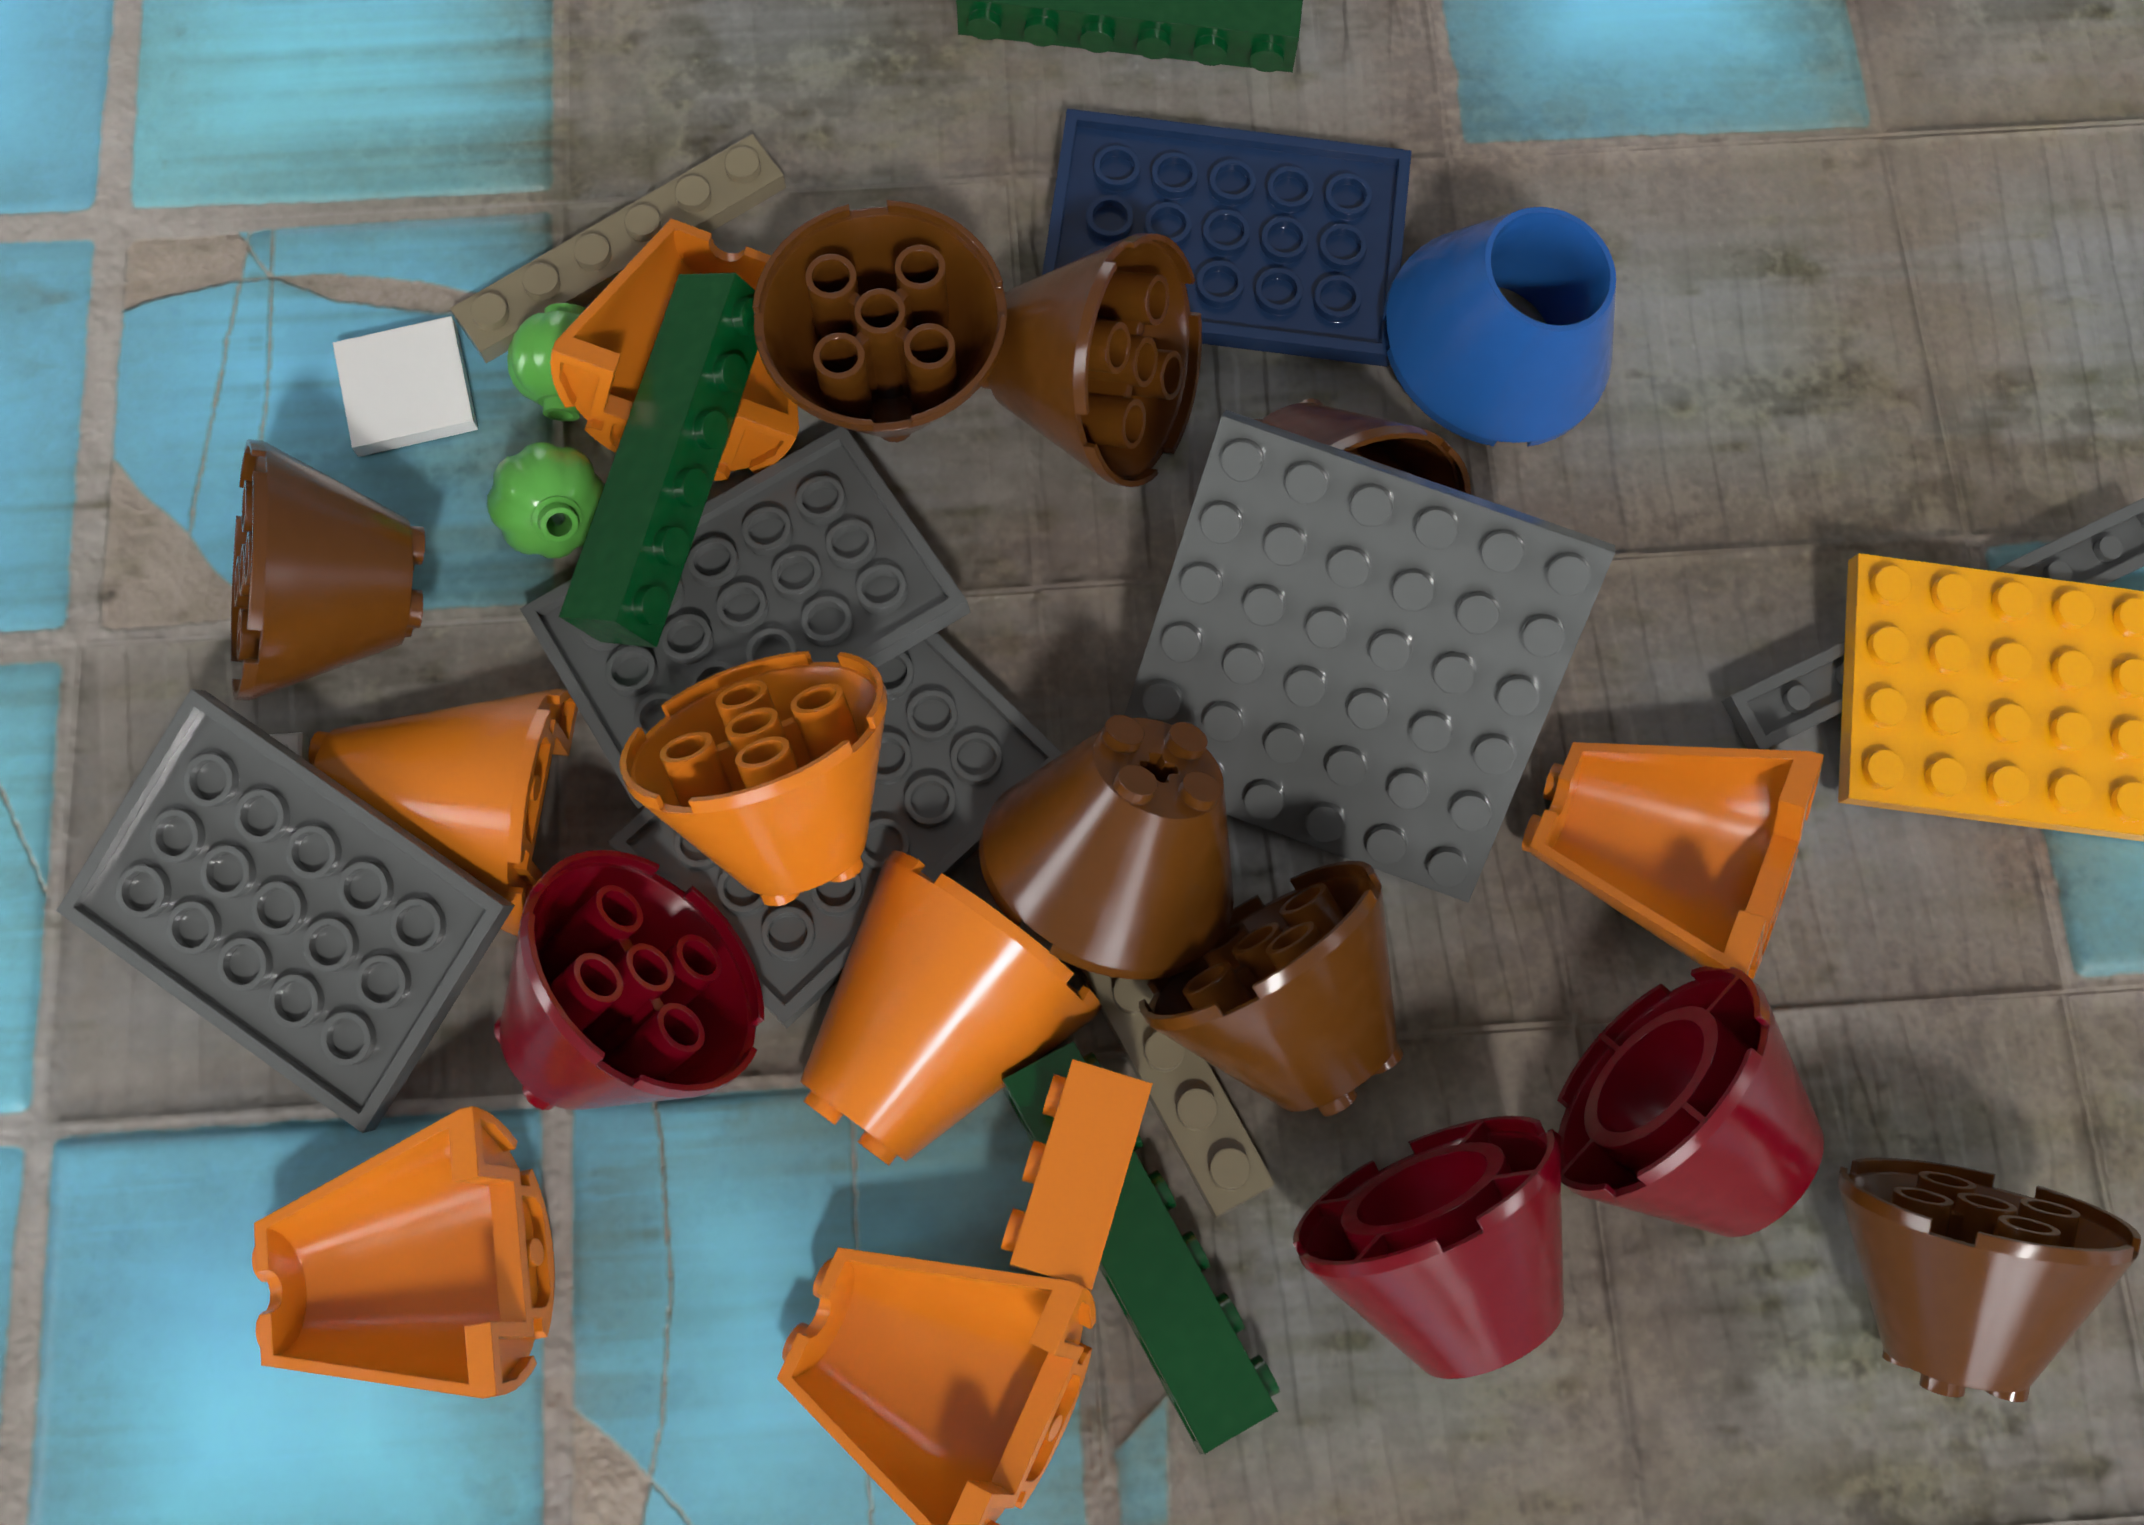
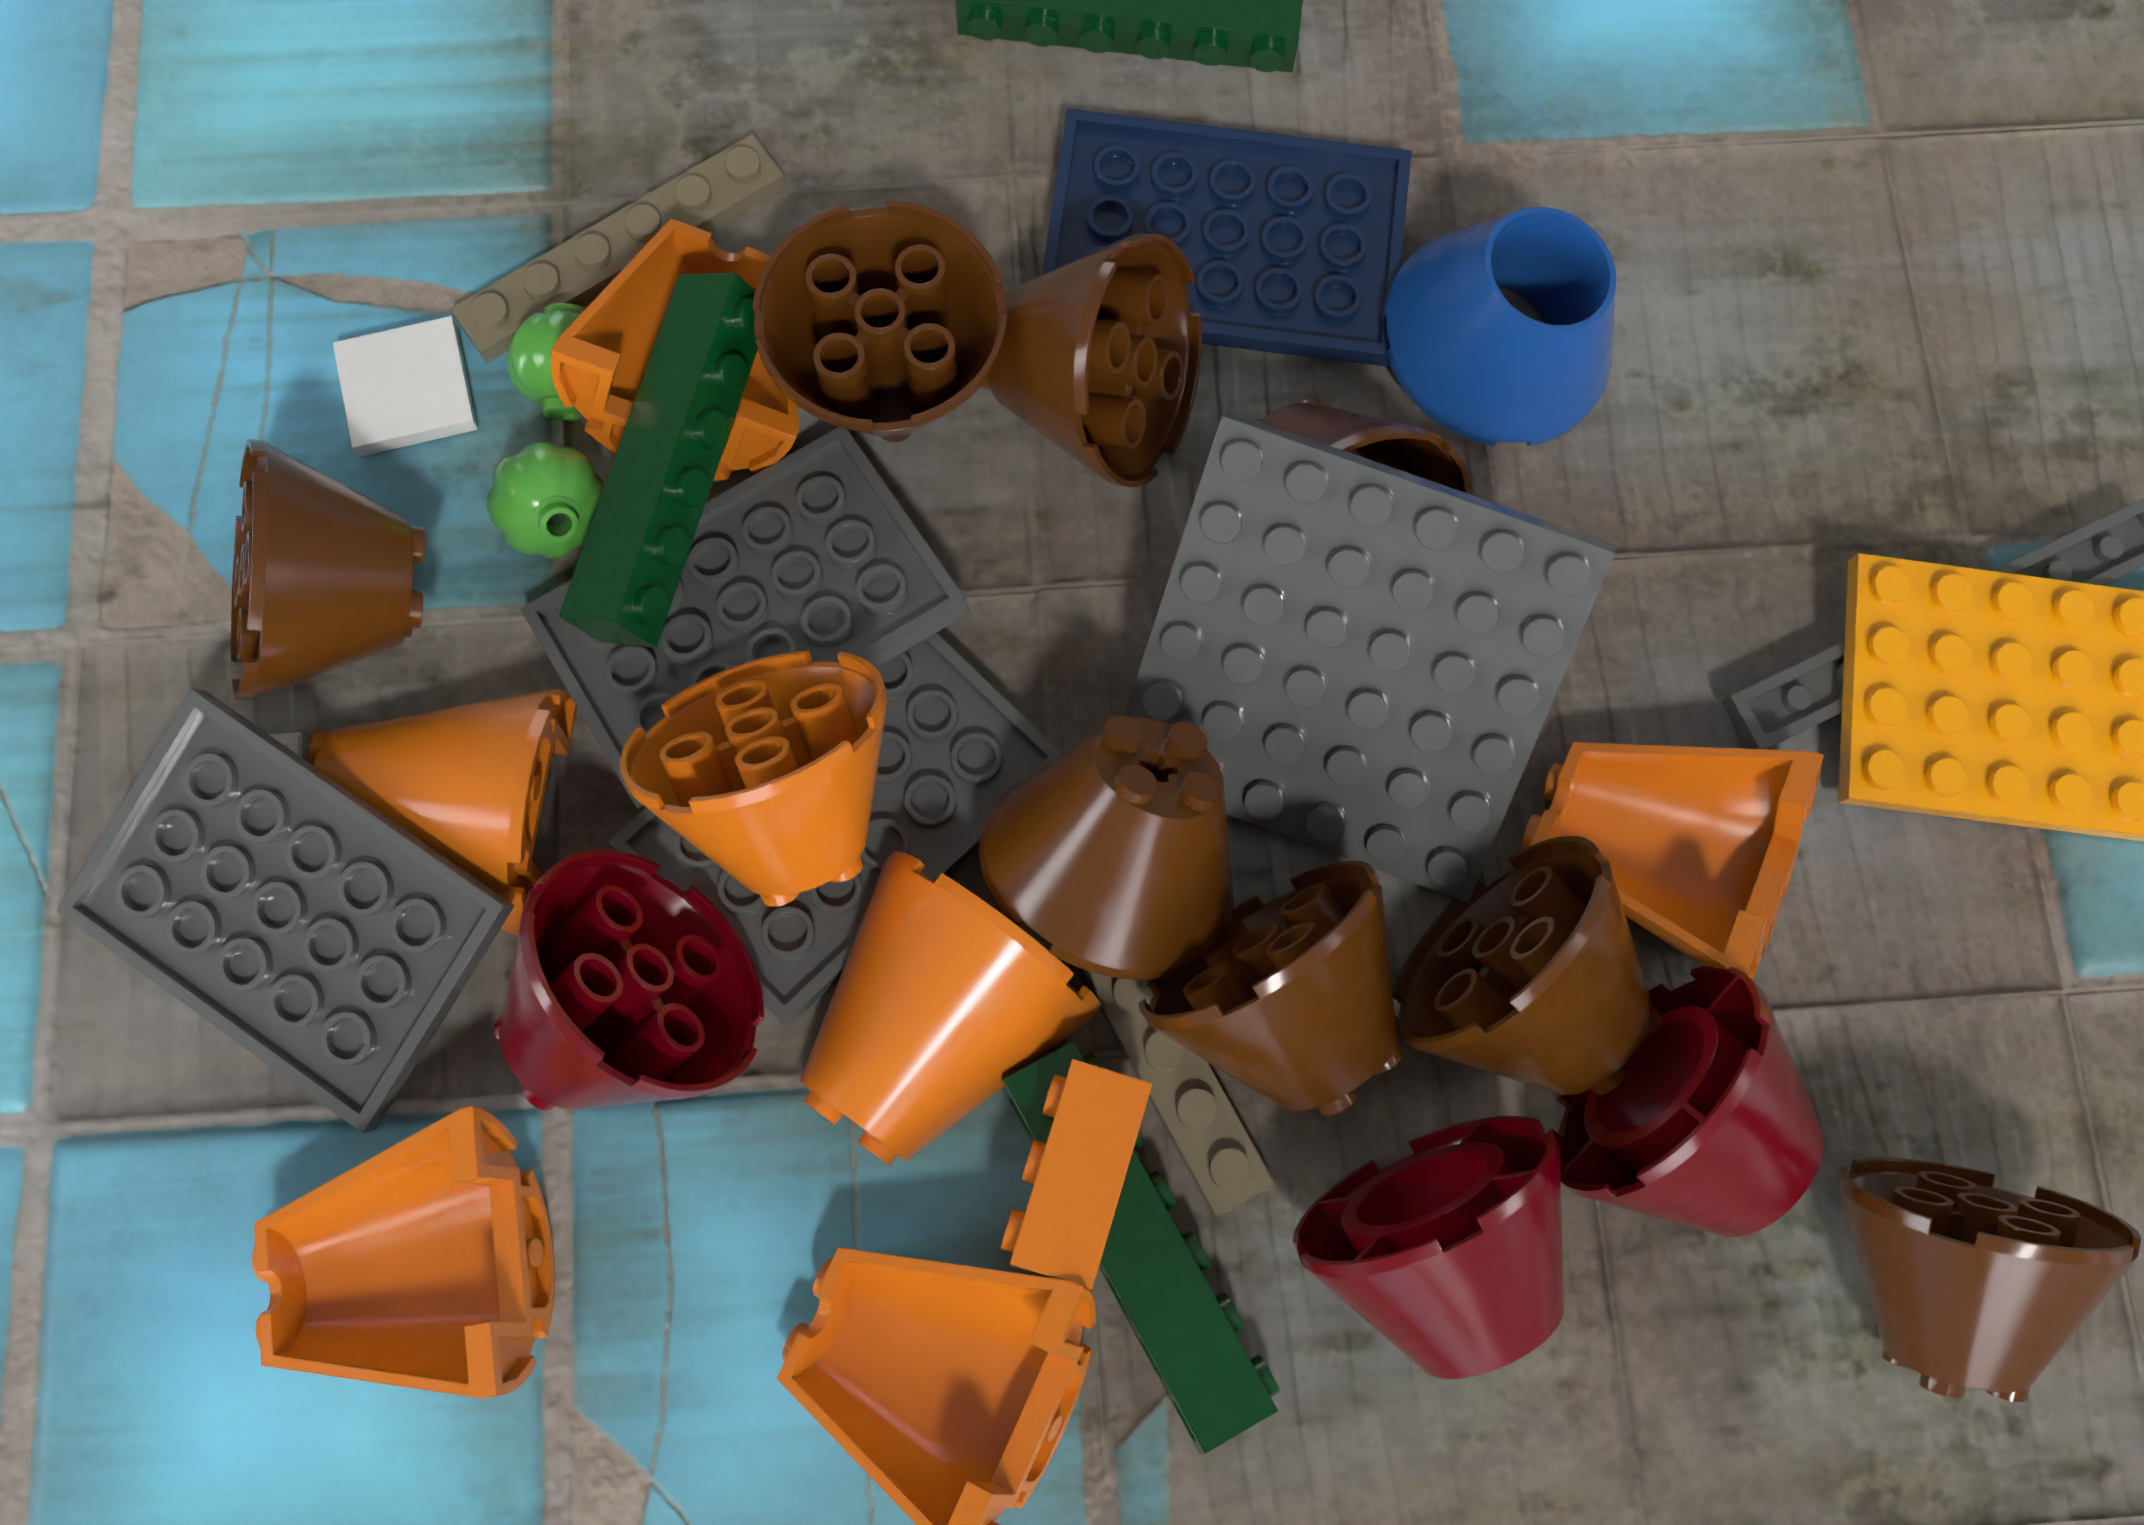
(1533, 975): none -> reddish brown cone

